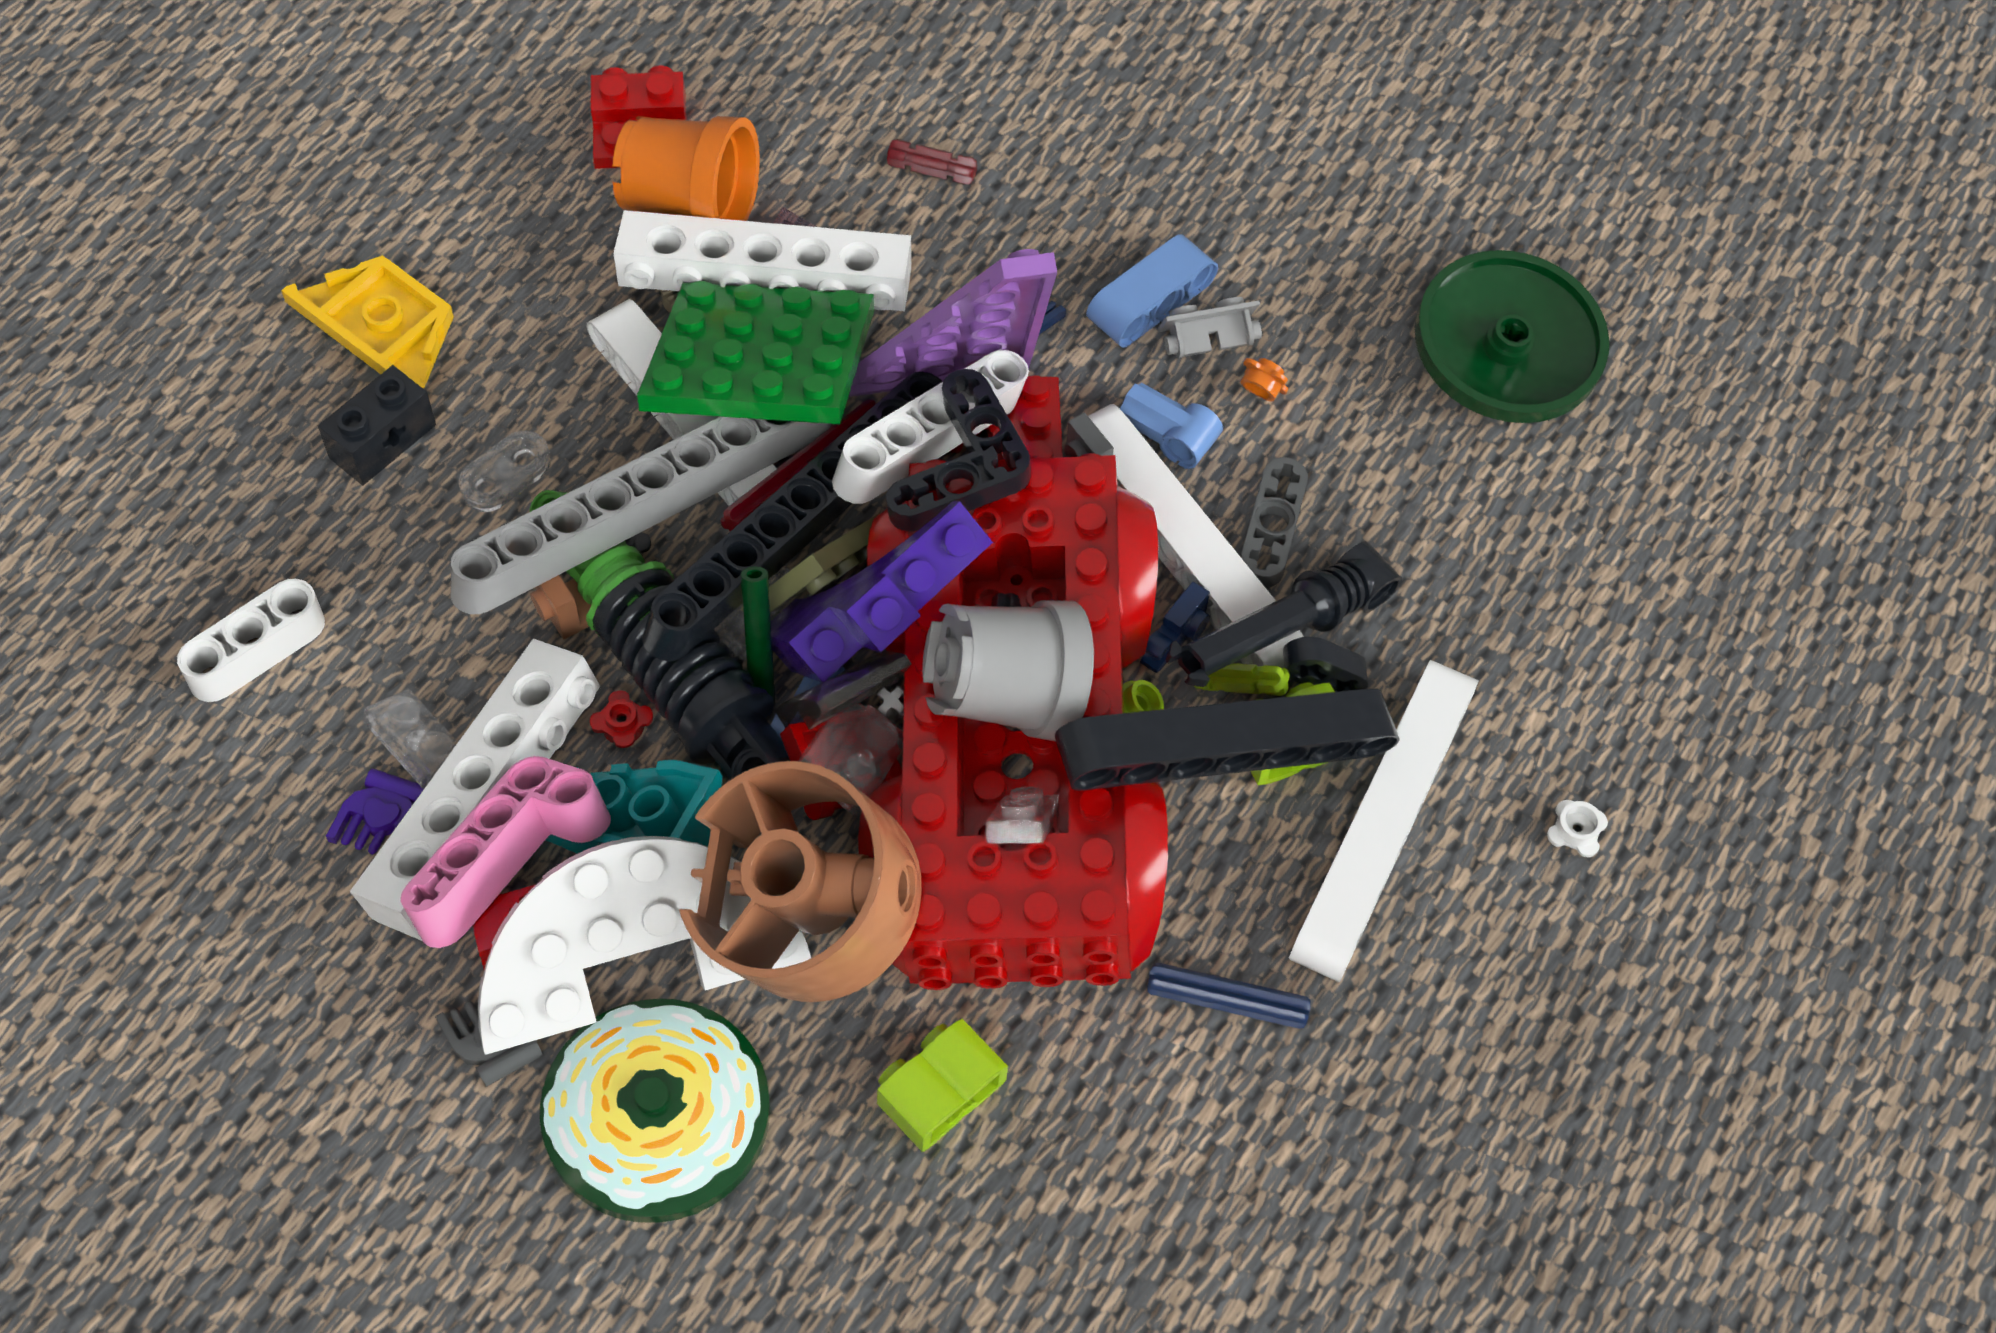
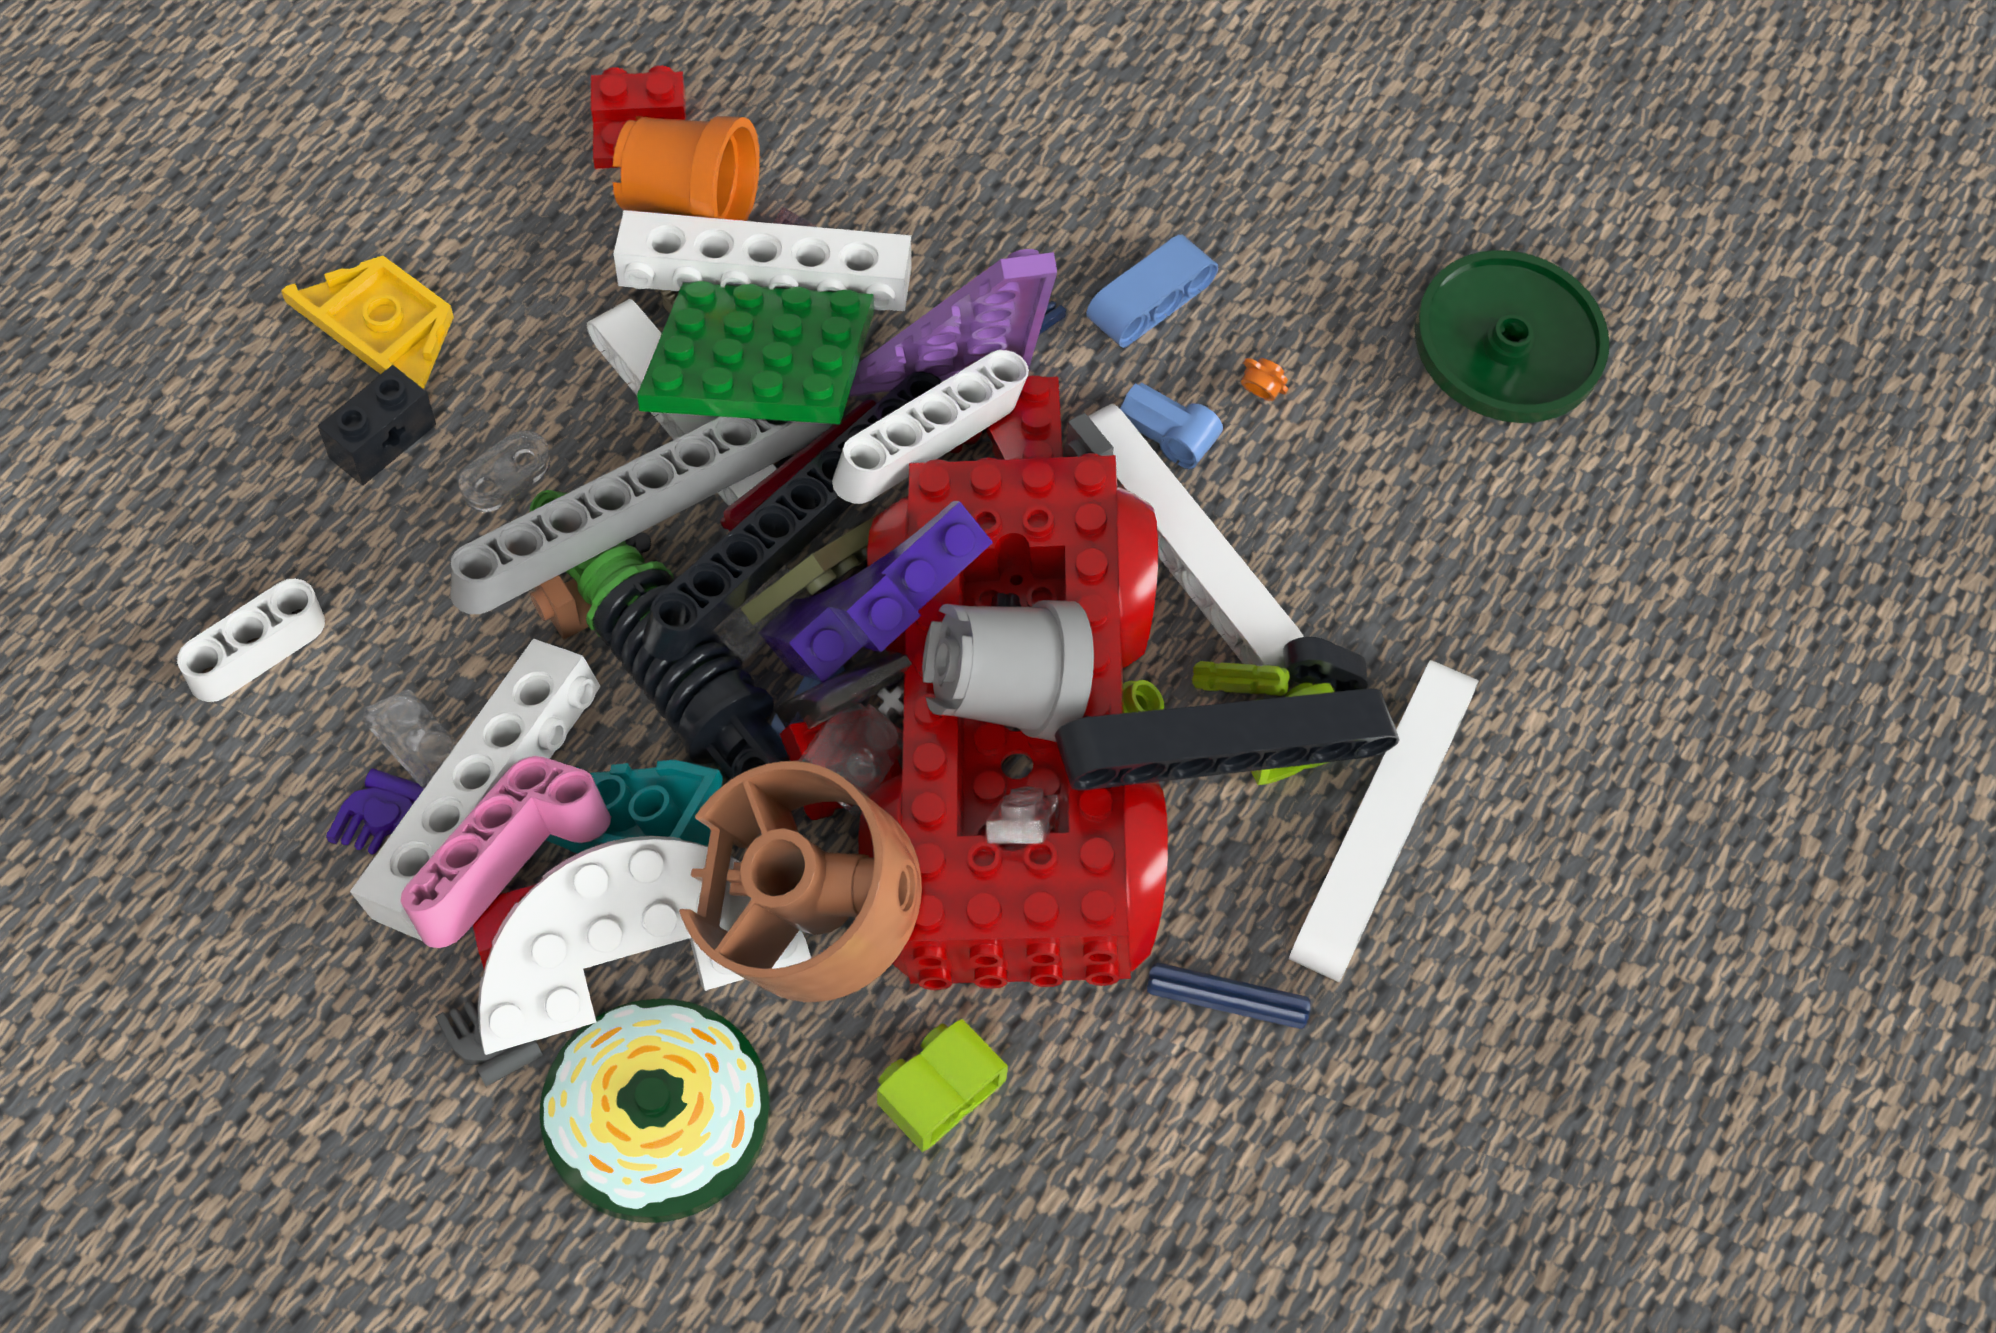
(621, 733): red plate -> none
(758, 627): dark green piece -> none
(932, 161): dark red axle -> none
(978, 466): black beam -> none
(1183, 621): dark blue plate -> none
(1192, 327): light grey hinge -> none
(1287, 508): dark grey beam -> none
(1315, 602): black piece -> none
(1582, 814): white plate -> none

